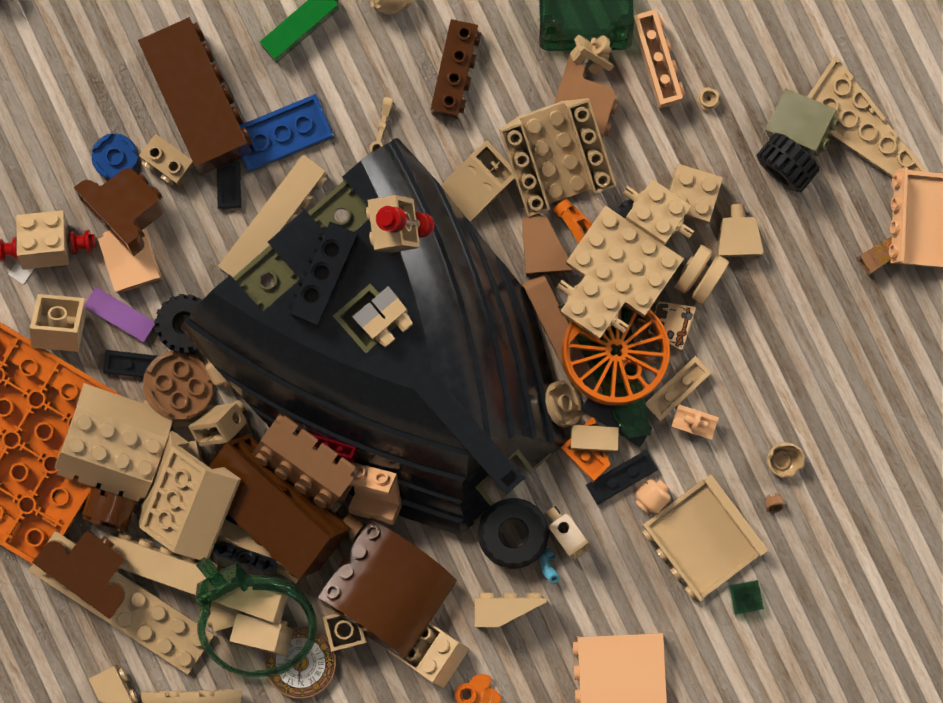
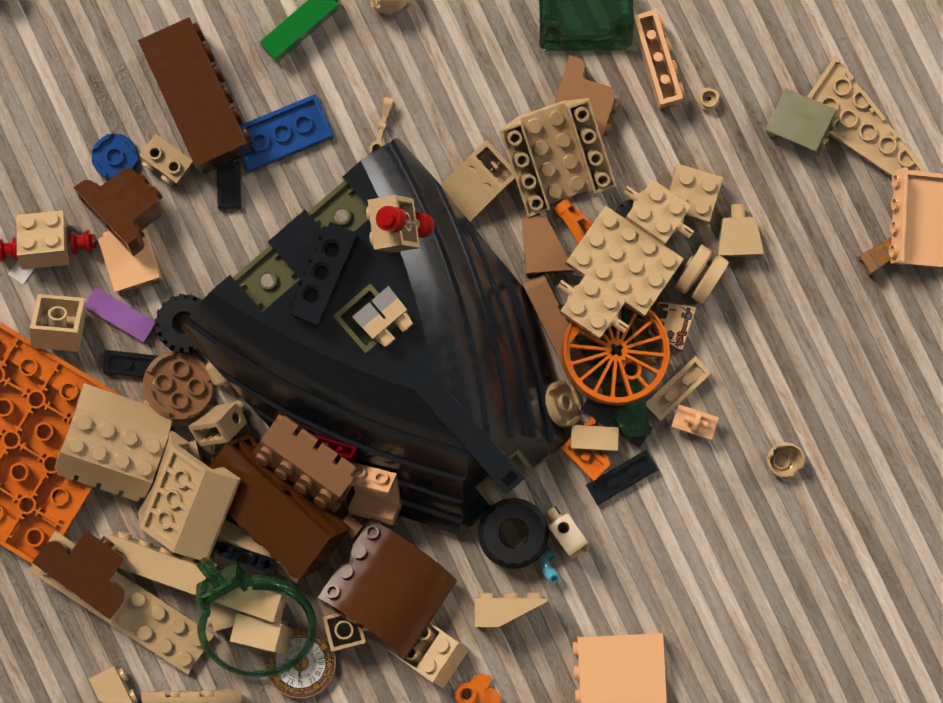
(108, 509): reddish brown brick -> none
(277, 212): tan brick -> none
(454, 69): reddish brown brick -> none
(596, 51): tan hips -> none
(653, 496): light nougat head -> none
(703, 538): tan panel -> none
(745, 597): clear green piece -> none
(774, 503): medium nougat hinge -> none
(788, 162): black tyre -> none

